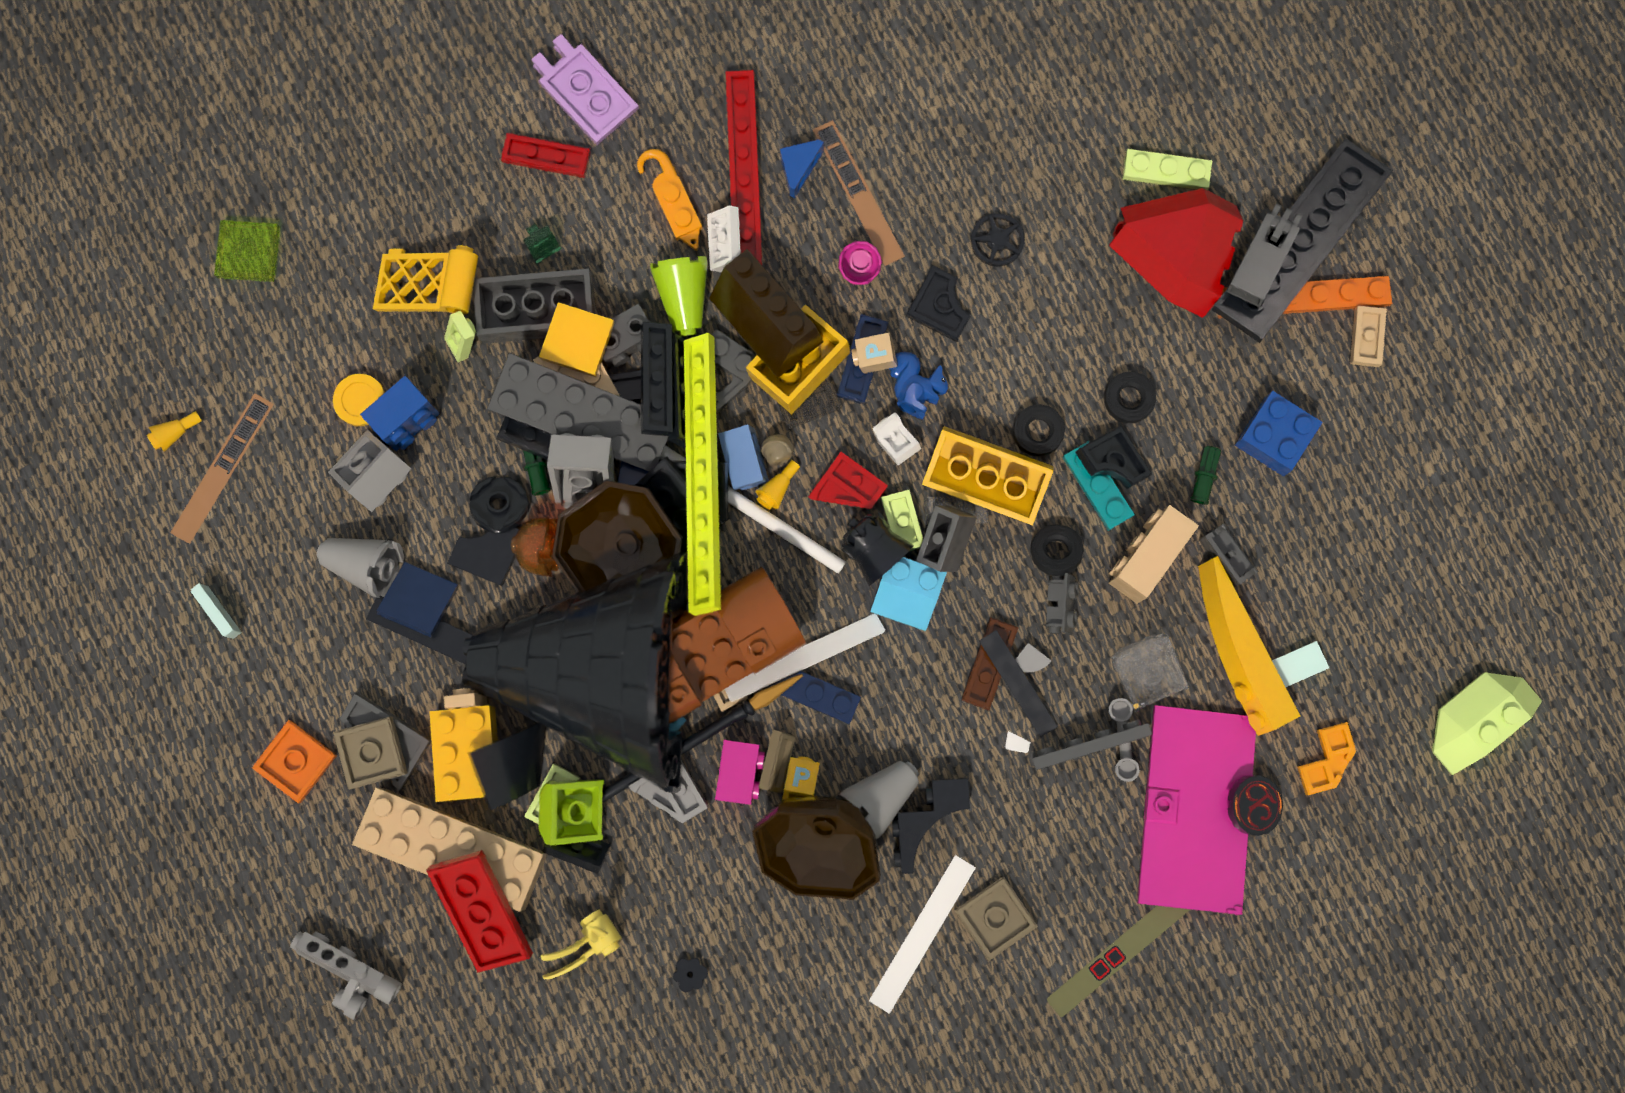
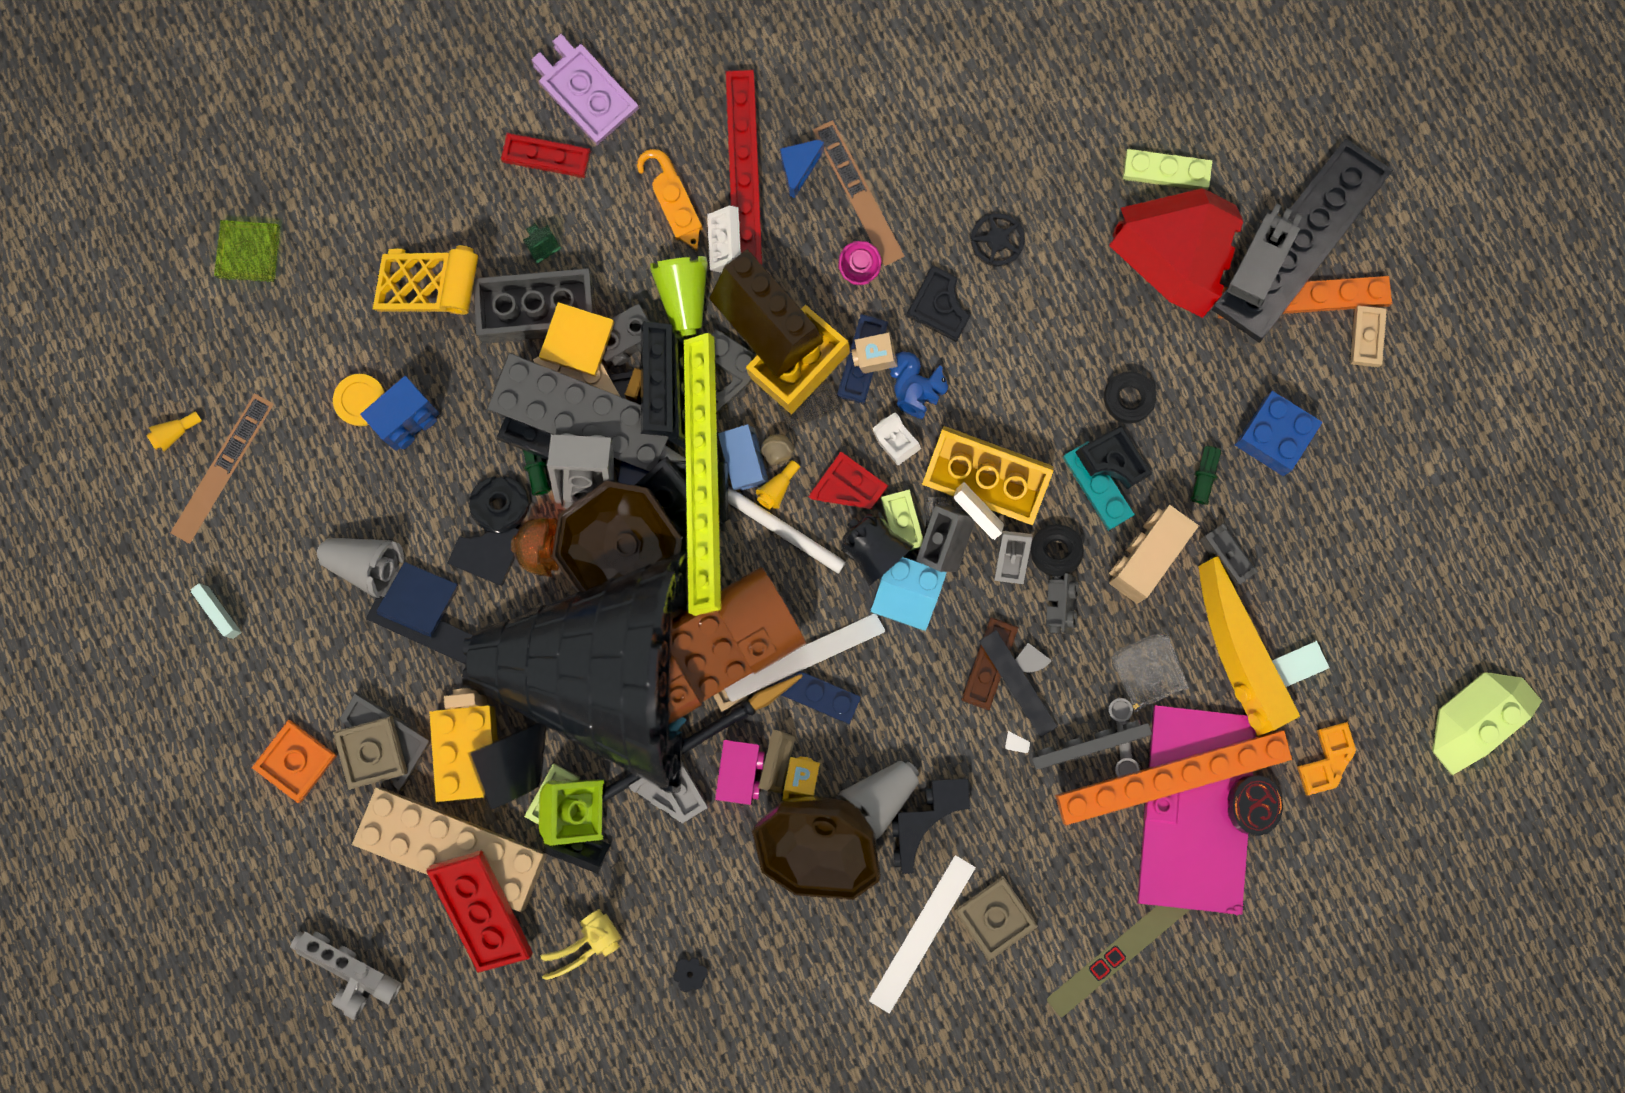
(369, 471): light grey slope -> none
(460, 335): yellowish green plate -> none
(634, 387): none -> pearl gold tile
(978, 511): none -> white tile
(1012, 557): none -> light grey slope
(1043, 413): black tyre -> none
(1173, 777): none -> orange plate

